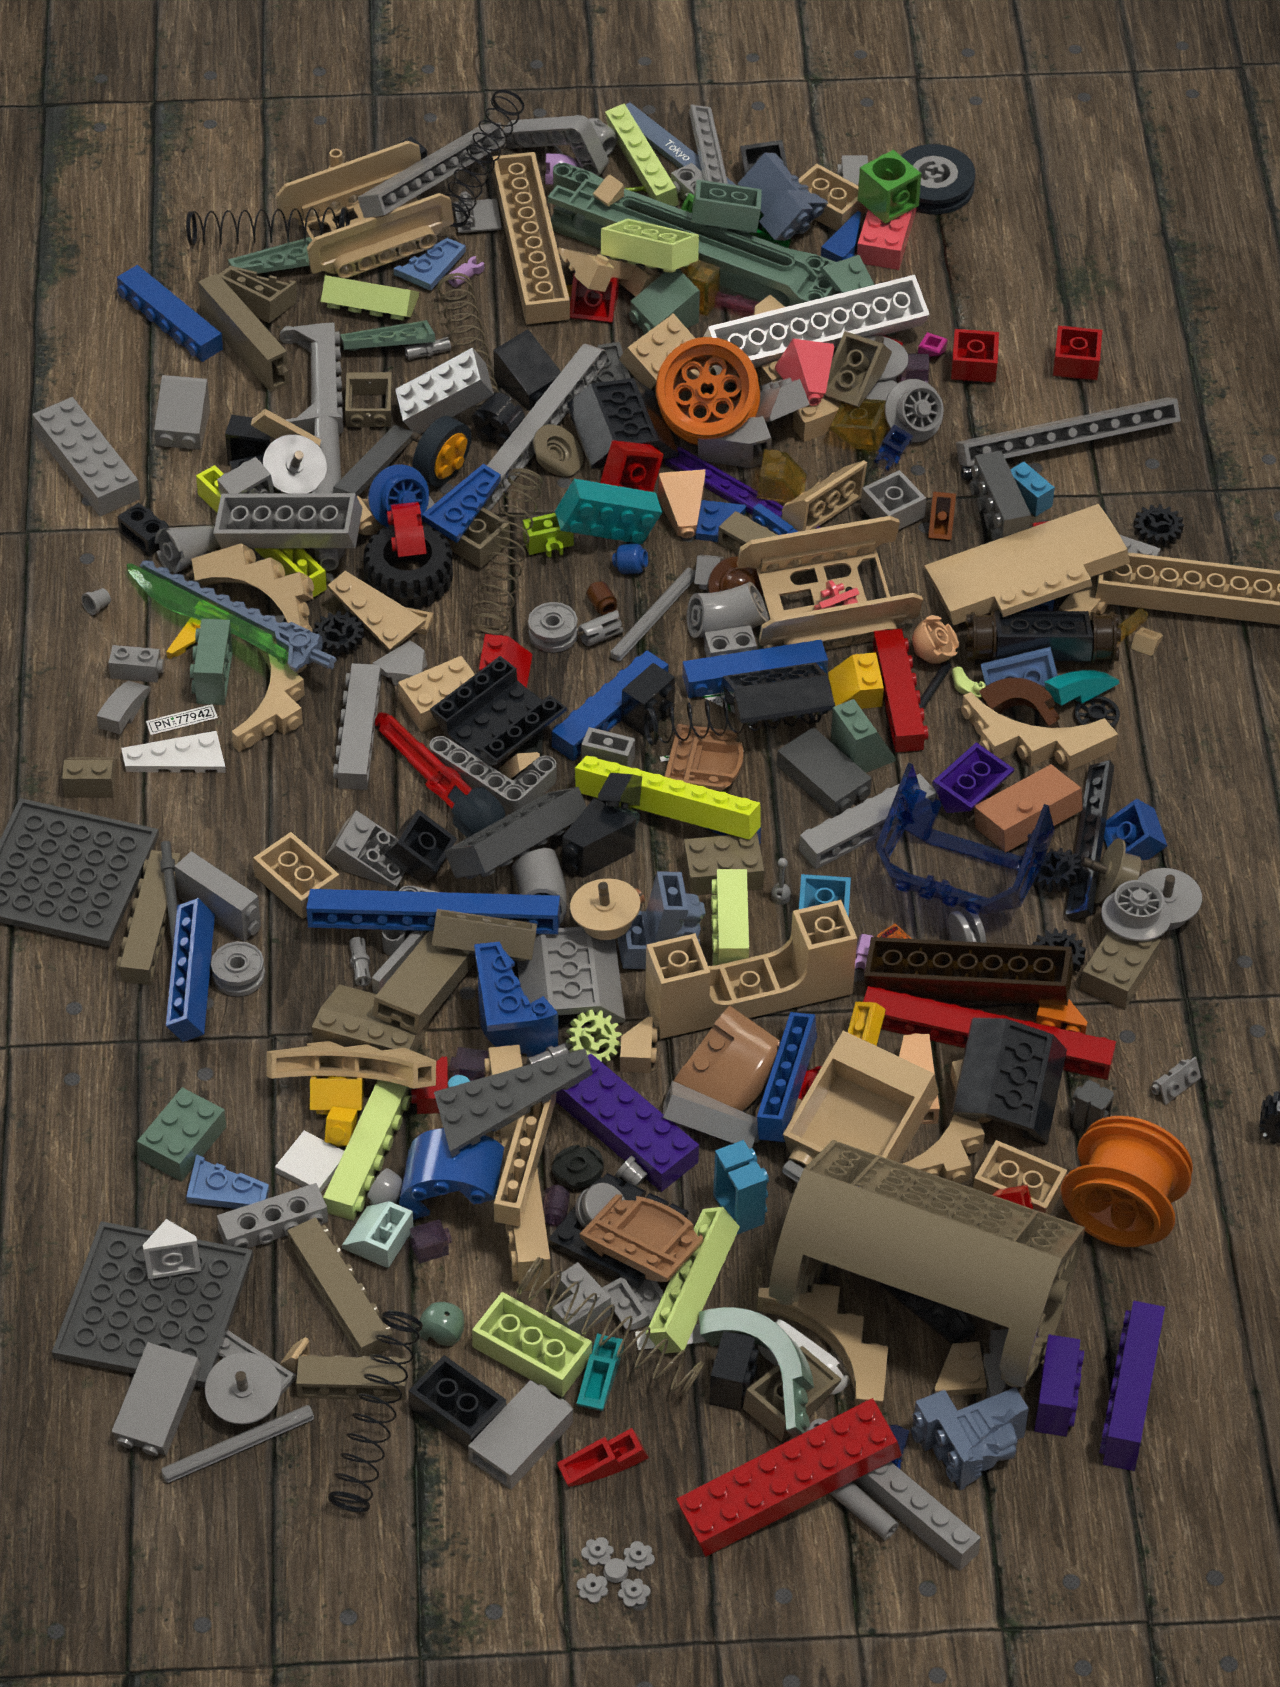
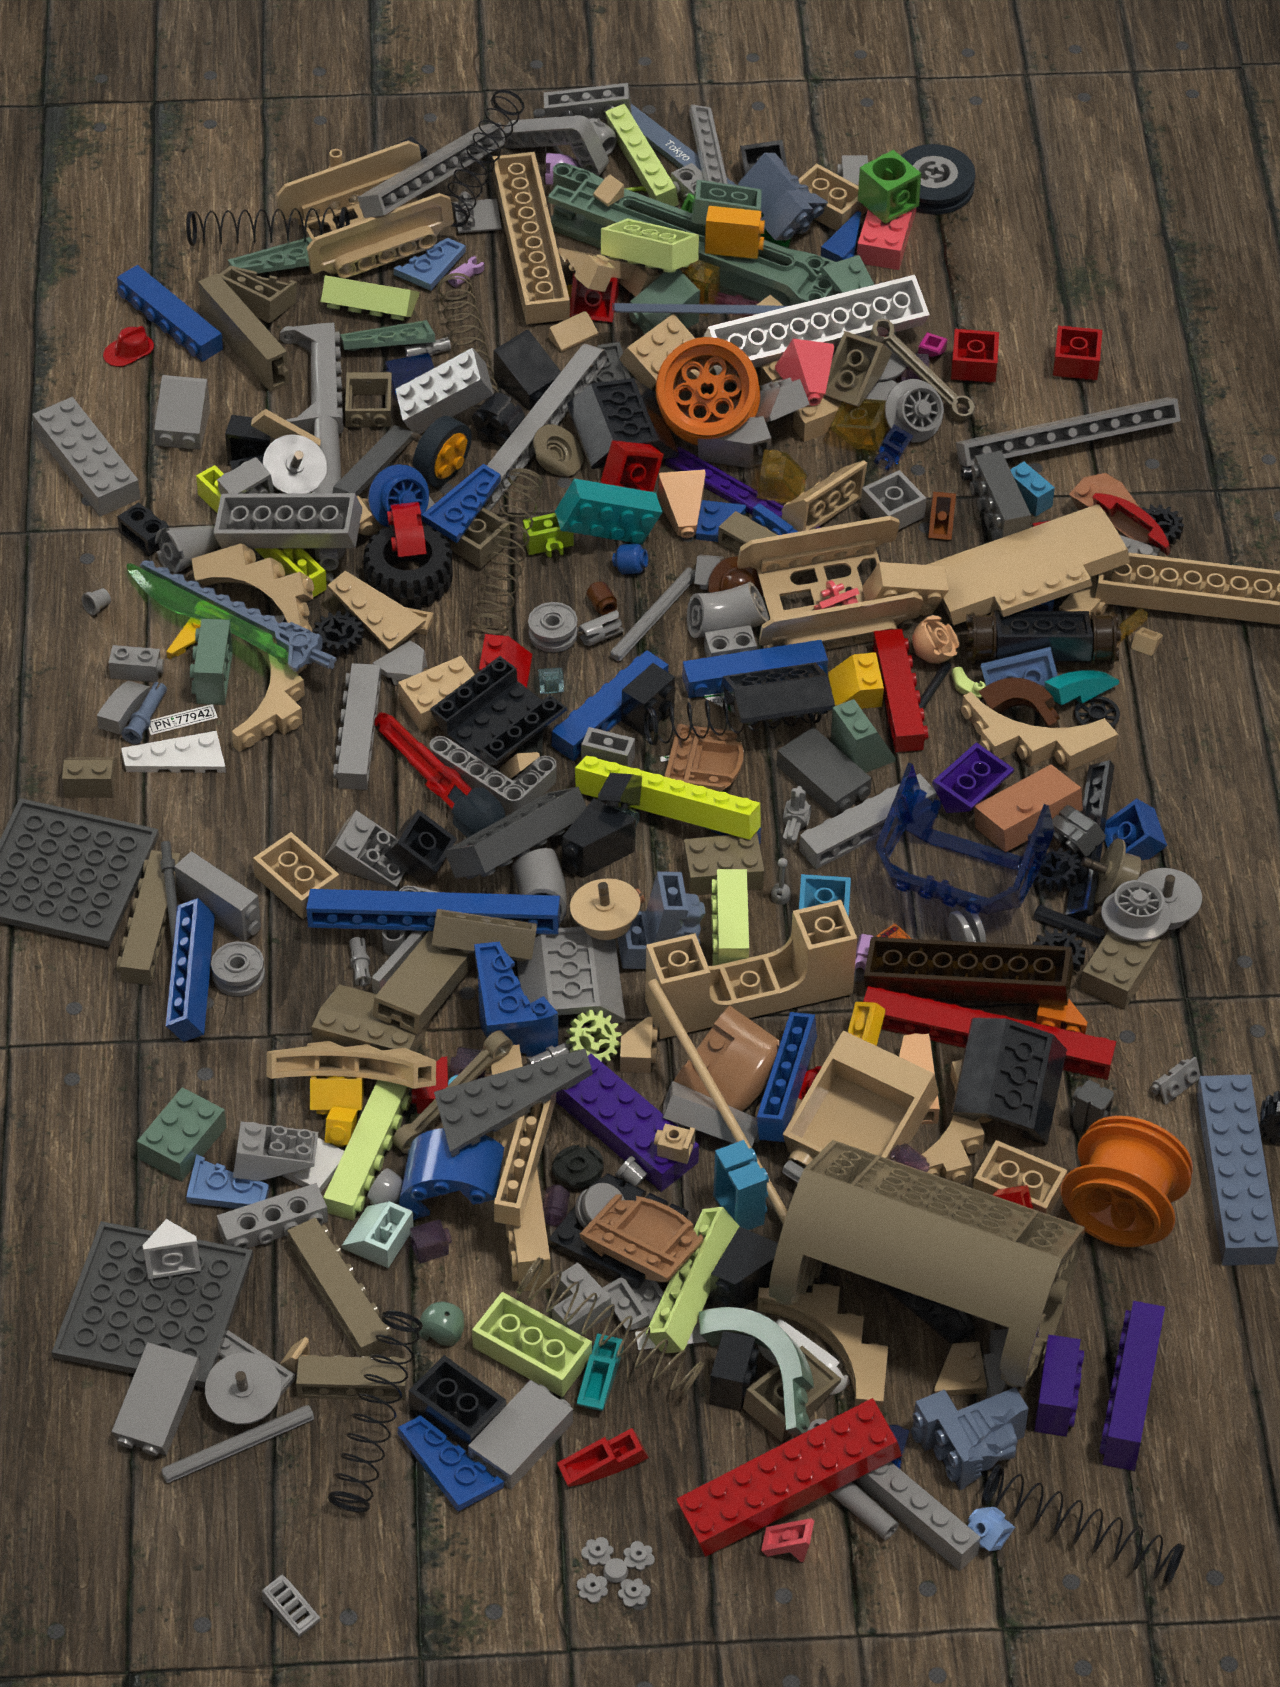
(129, 347): none -> red piece
(141, 720): none -> sand blue pin
(273, 1151): none -> light grey slope
(280, 1591): none -> light grey slope
(408, 368): none -> clear blue slope
(448, 1465): none -> blue wing
(494, 1048): none -> dark tan piece
(550, 680): none -> clear light blue brick
(572, 331): none -> tan slope
(587, 102): none -> light grey brick
(675, 1143): none -> tan brick
(693, 308): none -> sand blue tile
(710, 1085): none -> tan piece
(734, 232): none -> light orange brick
(742, 1270): none -> black slope
(787, 1538): none -> coral slope
(795, 815): none -> light grey axle
(901, 579): none -> tan brick
(909, 1156): none -> brick
(923, 371): none -> dark tan piece
(991, 1527): none -> light blue brick
(999, 1470): none -> black piece
(1070, 924): none -> black axle
(1077, 831): none -> dark grey brick
(1106, 484): none -> nougat wedge
(1112, 504): none -> red slope
(1236, 1170): none -> sand blue brick

